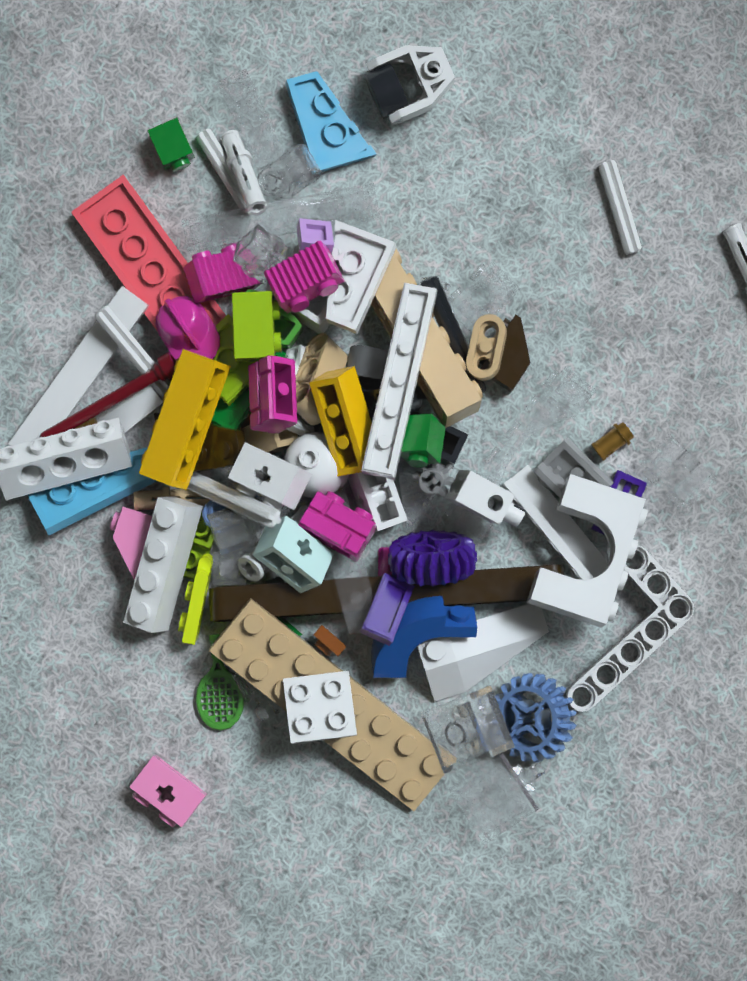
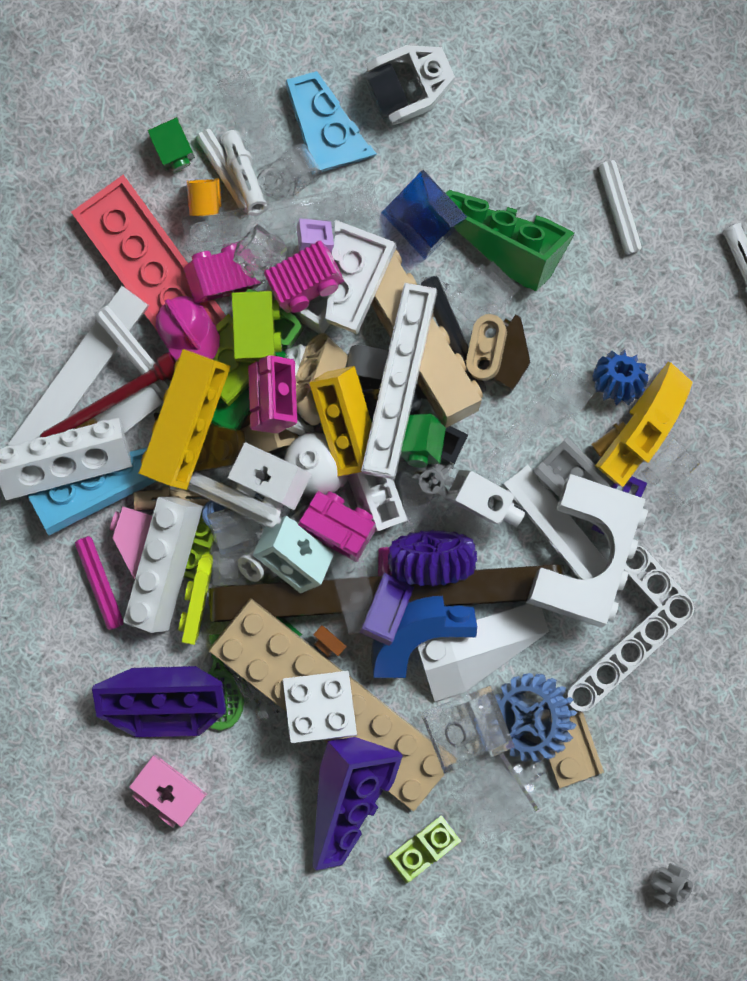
(99, 583): none -> dark pink axle
(160, 701): none -> dark purple wedge
(204, 197): none -> light orange piece
(348, 788): none -> dark purple wedge
(423, 849): none -> lime slope
(424, 214): none -> clear blue slope
(517, 246): none -> green wedge
(579, 758): none -> tan plate
(620, 377): none -> blue gear
(649, 426): none -> yellow slope
(672, 884): none -> light grey gear

